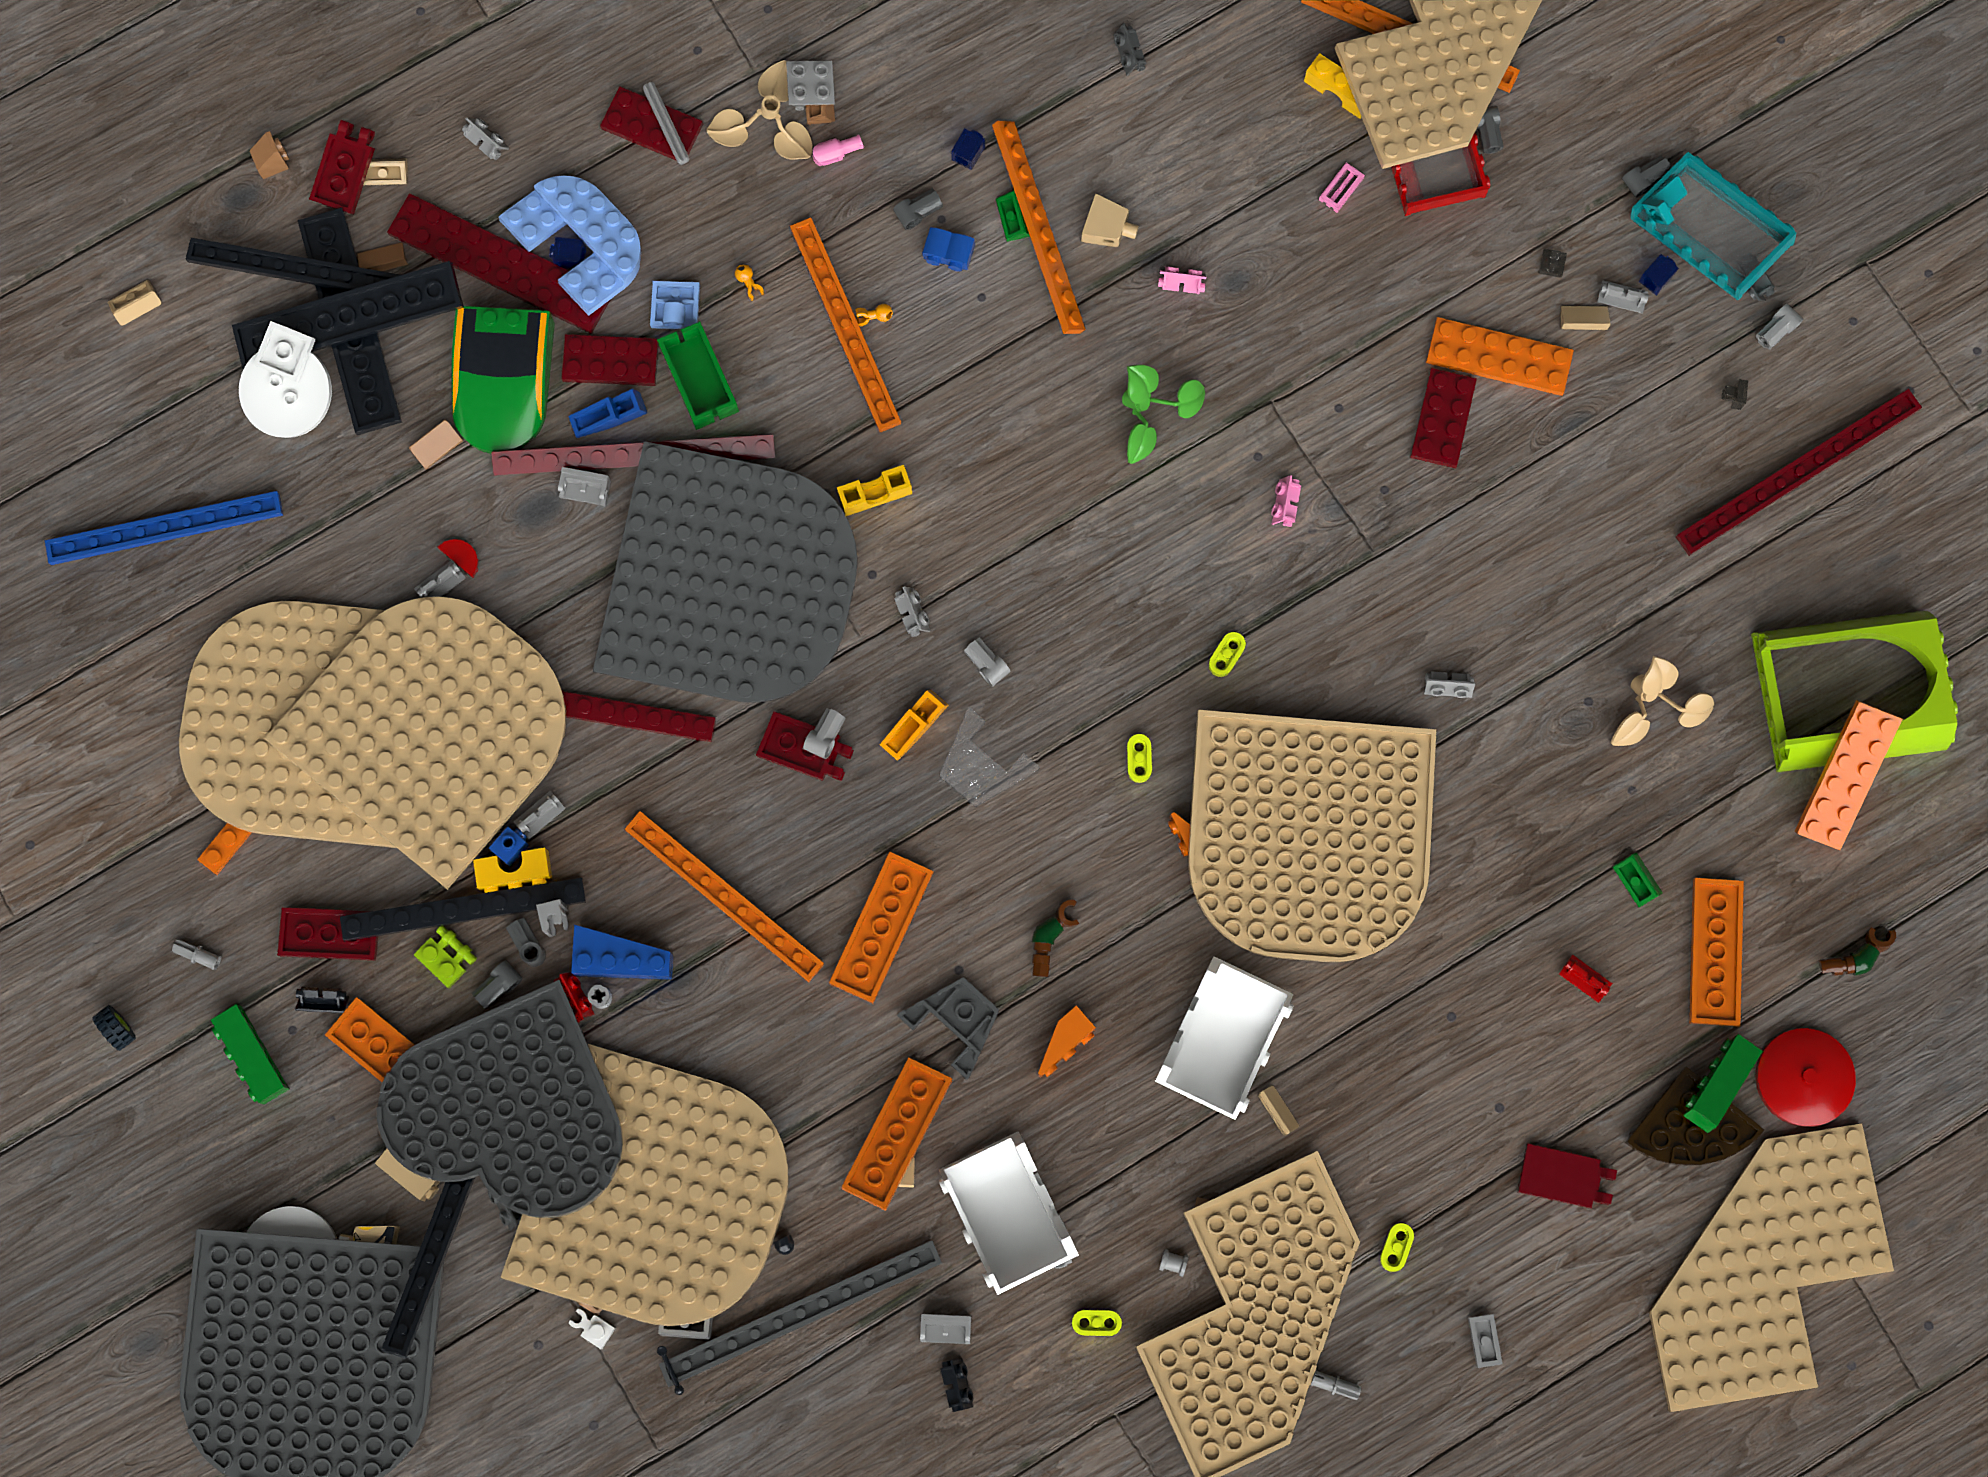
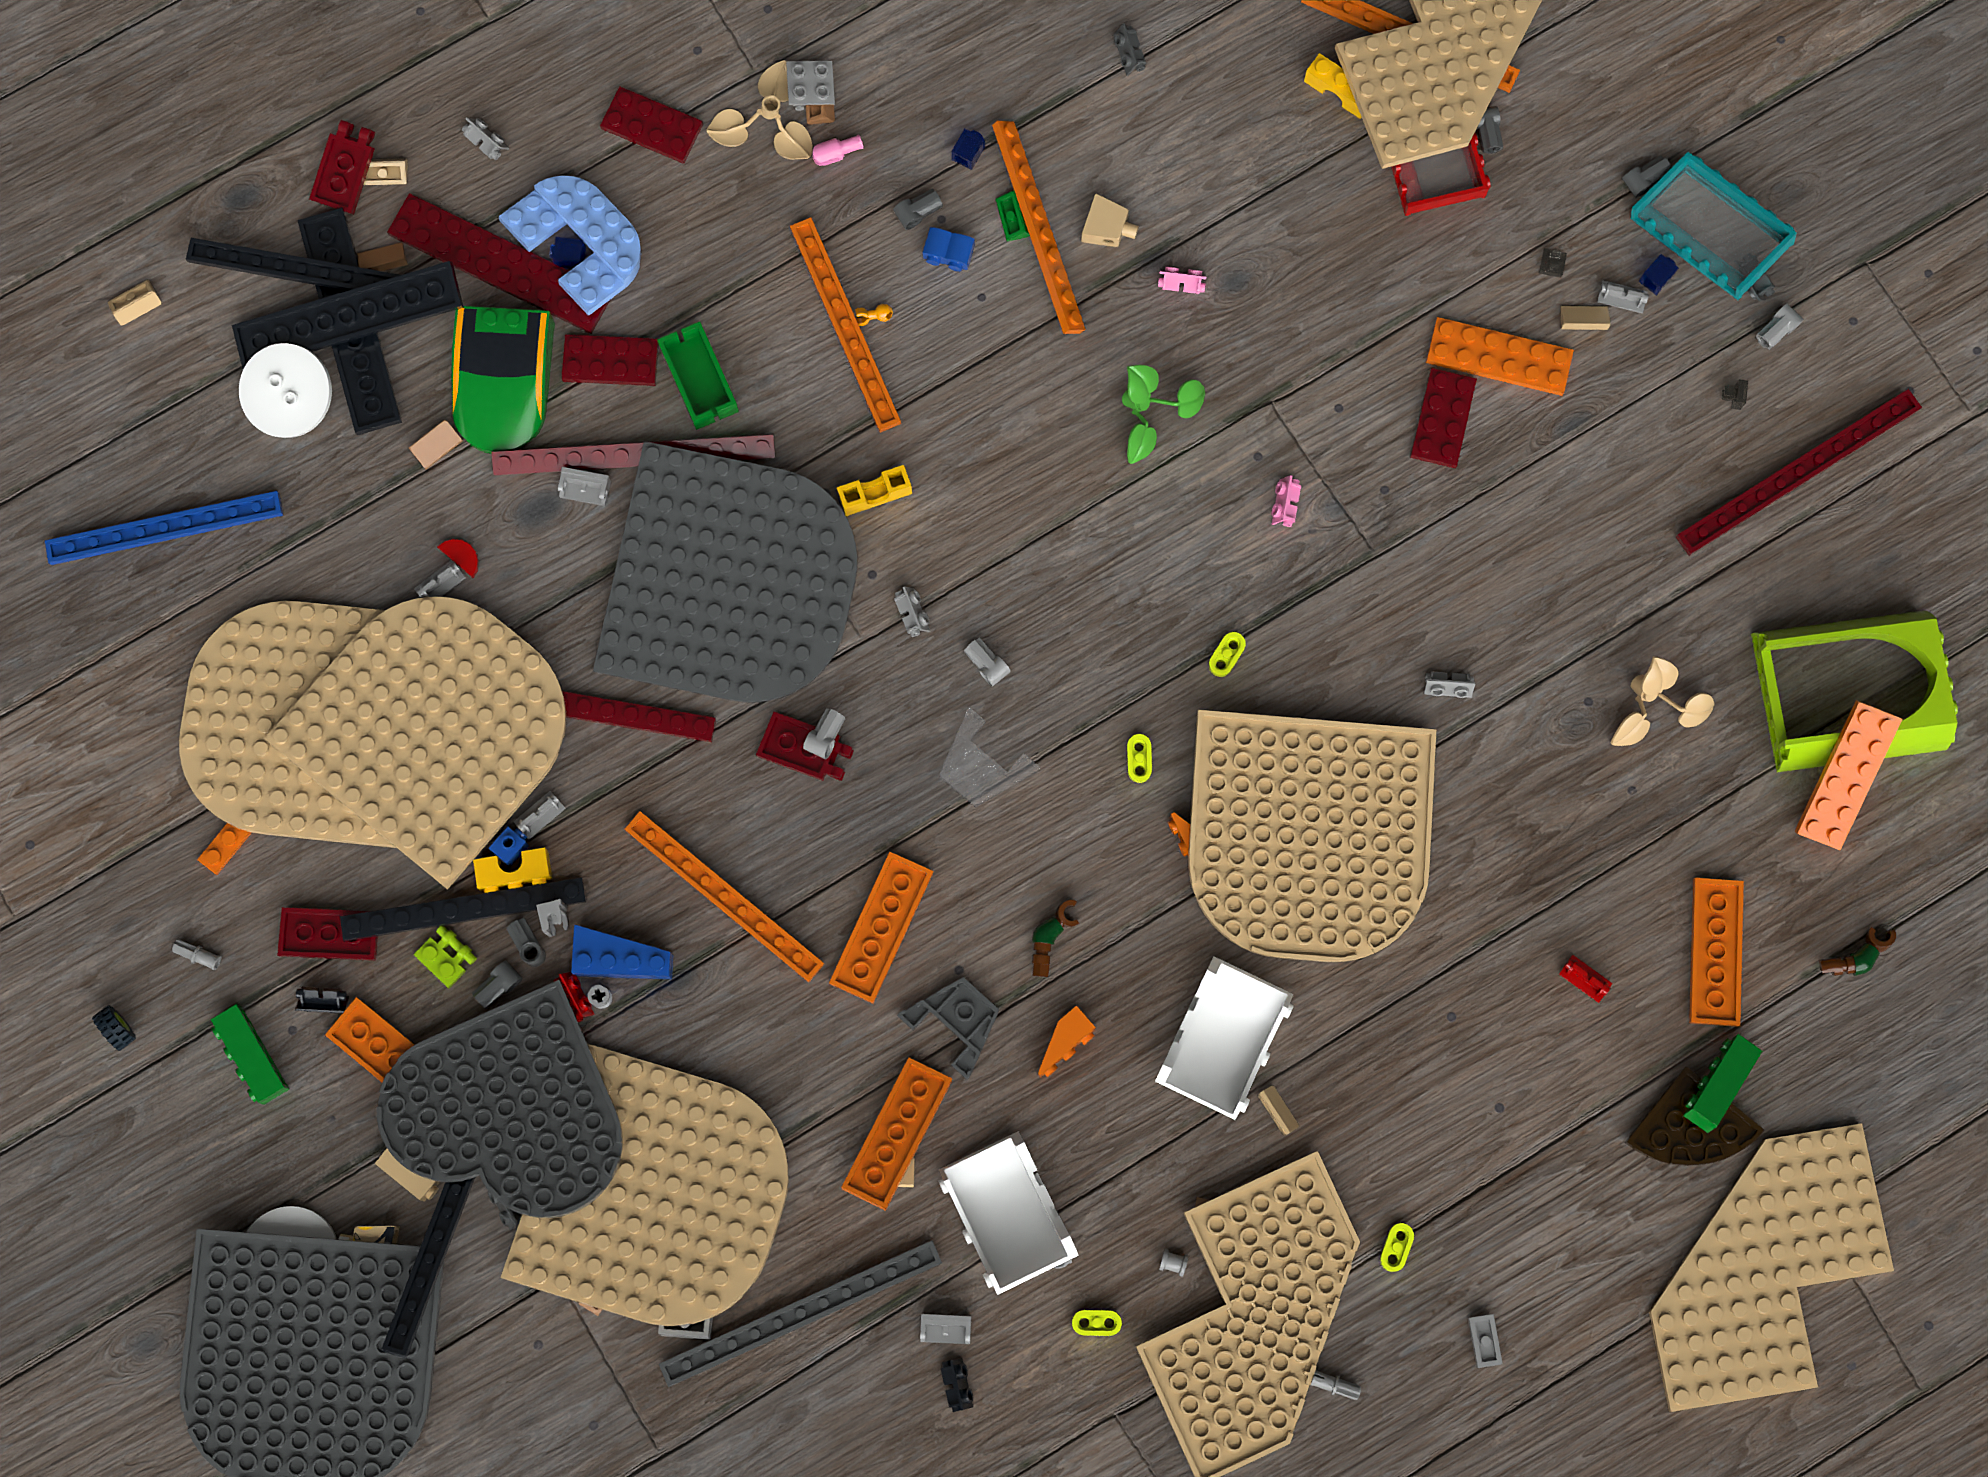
(269, 156): medium nougat slope -> none
(284, 351): white tile -> none
(595, 1330): white plate -> none
(608, 413): blue slope -> none
(662, 1351): black hinge -> none
(666, 123): light grey axle -> none
(674, 304): light blue plate -> none
(746, 277): light orange arm -> none
(785, 1245): black hinge -> none
(914, 724): light orange slope -> none
(1330, 202): bright pink tile -> none
(1563, 1177): dark red tile -> none
(1637, 880): green slope -> none
(1660, 203): teal bracket -> none
(1805, 1077): red dish -> none

